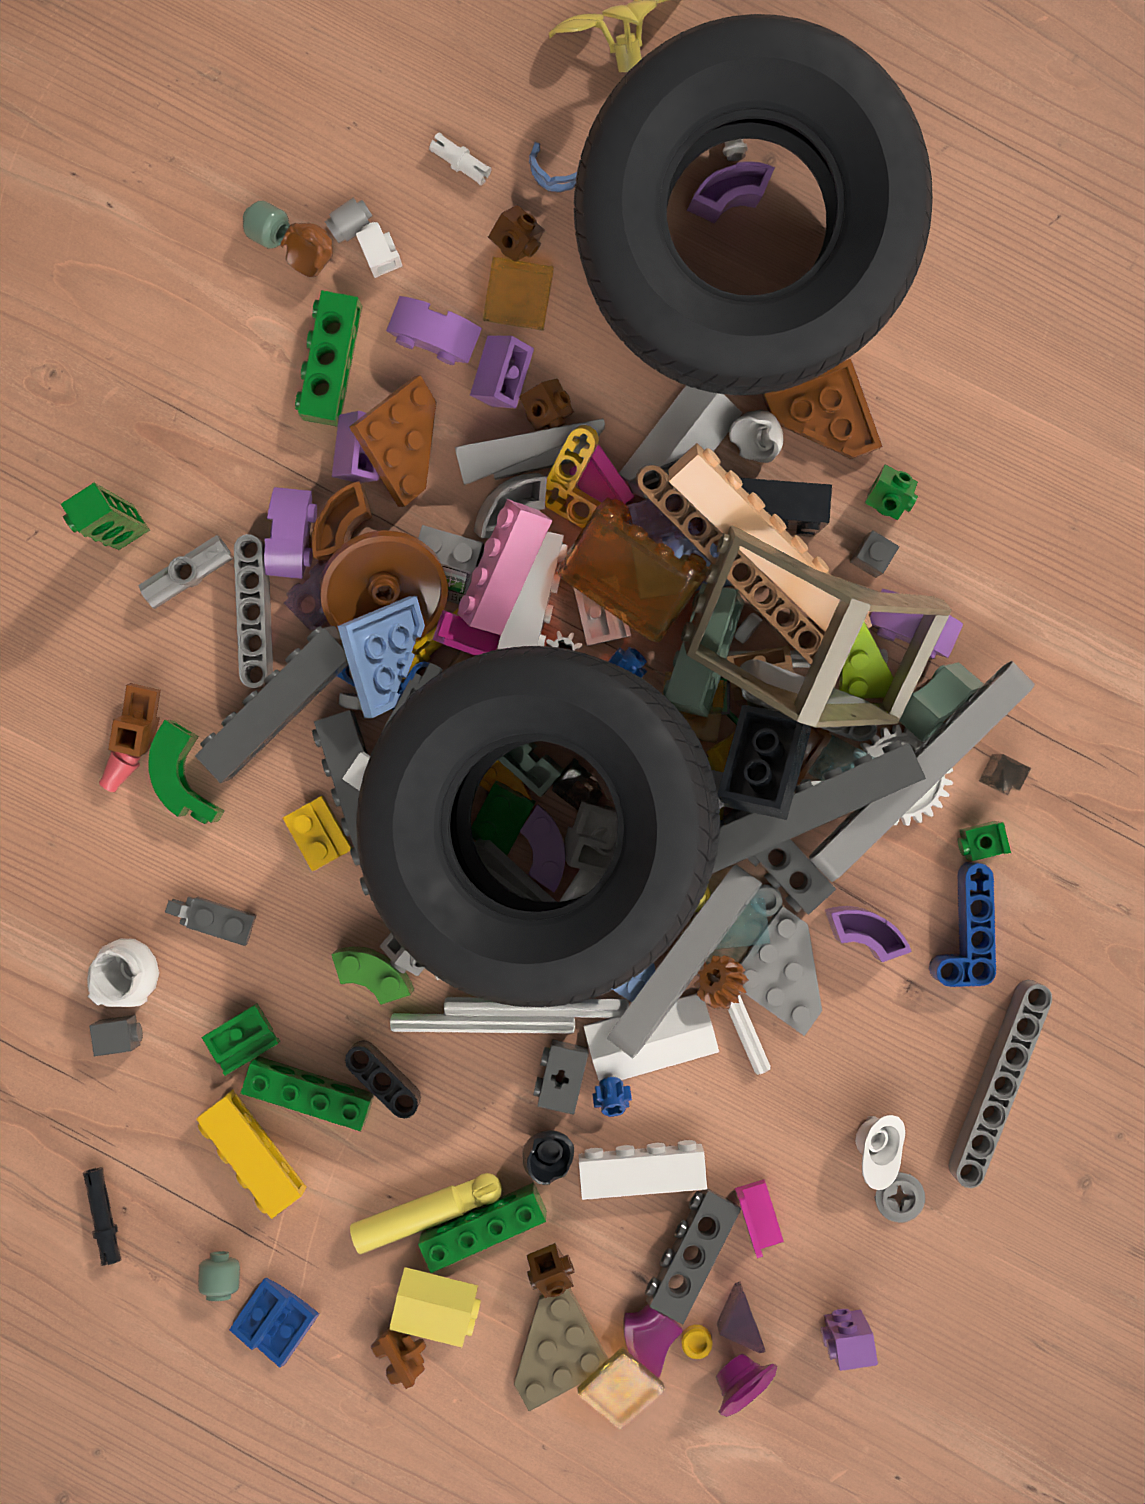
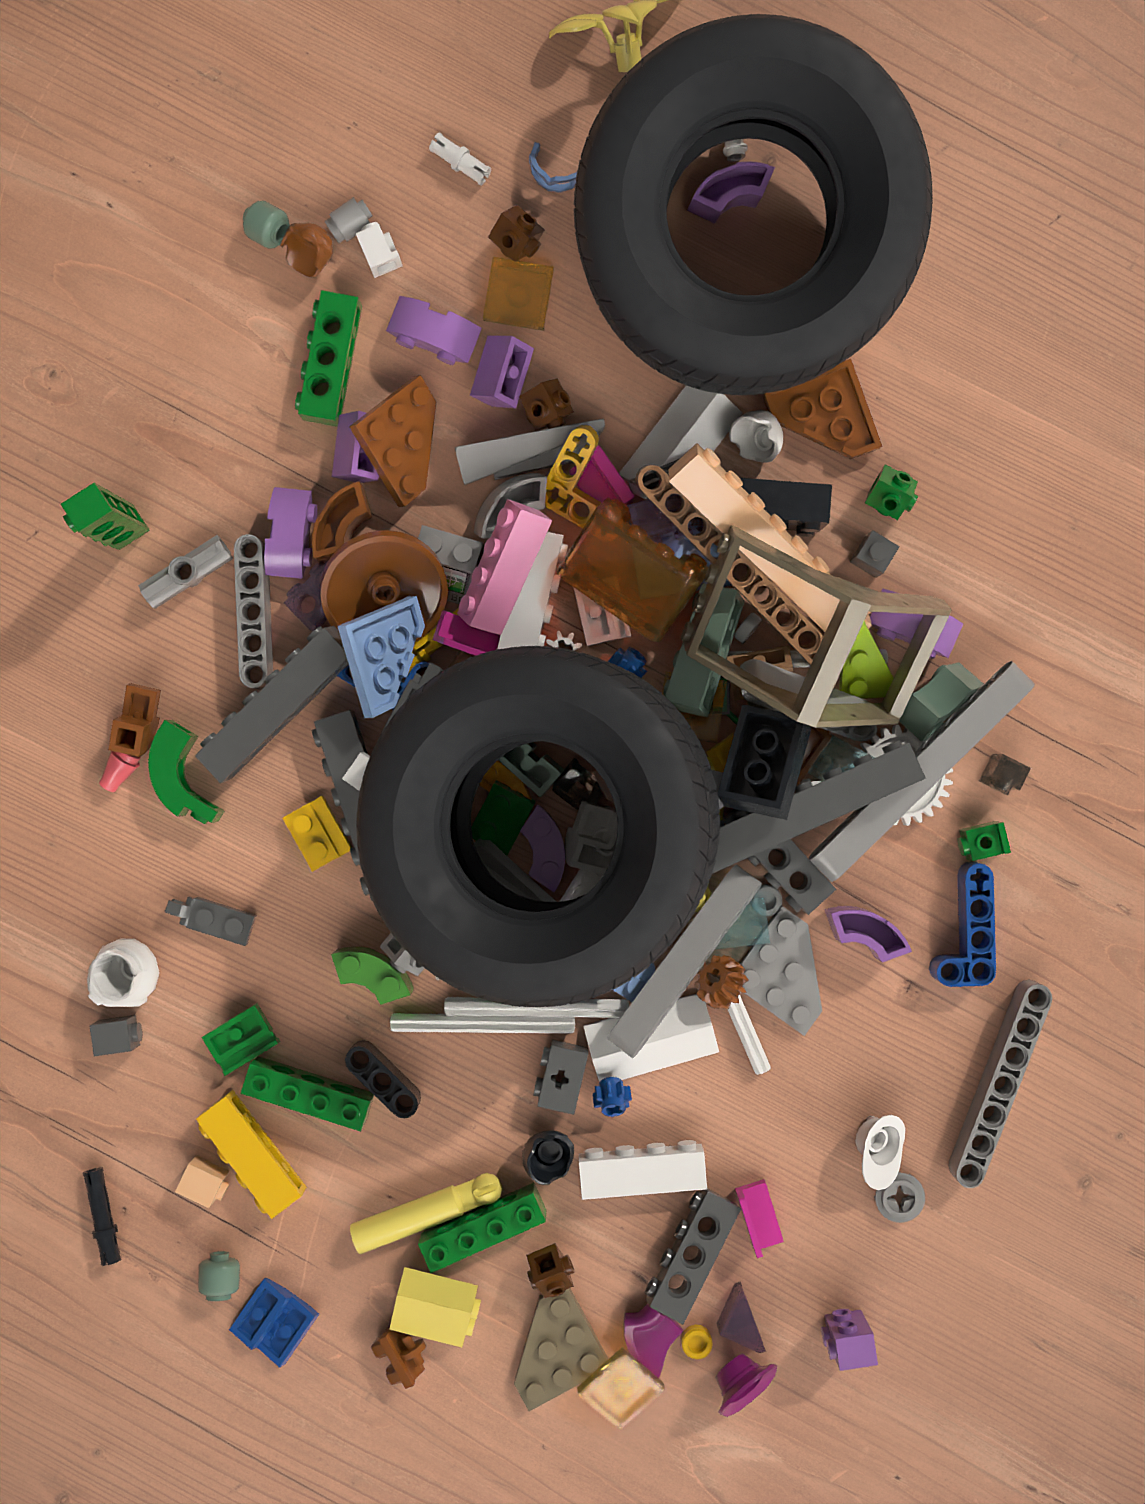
(203, 1182): none -> light nougat brick
(349, 700): light grey tile -> none

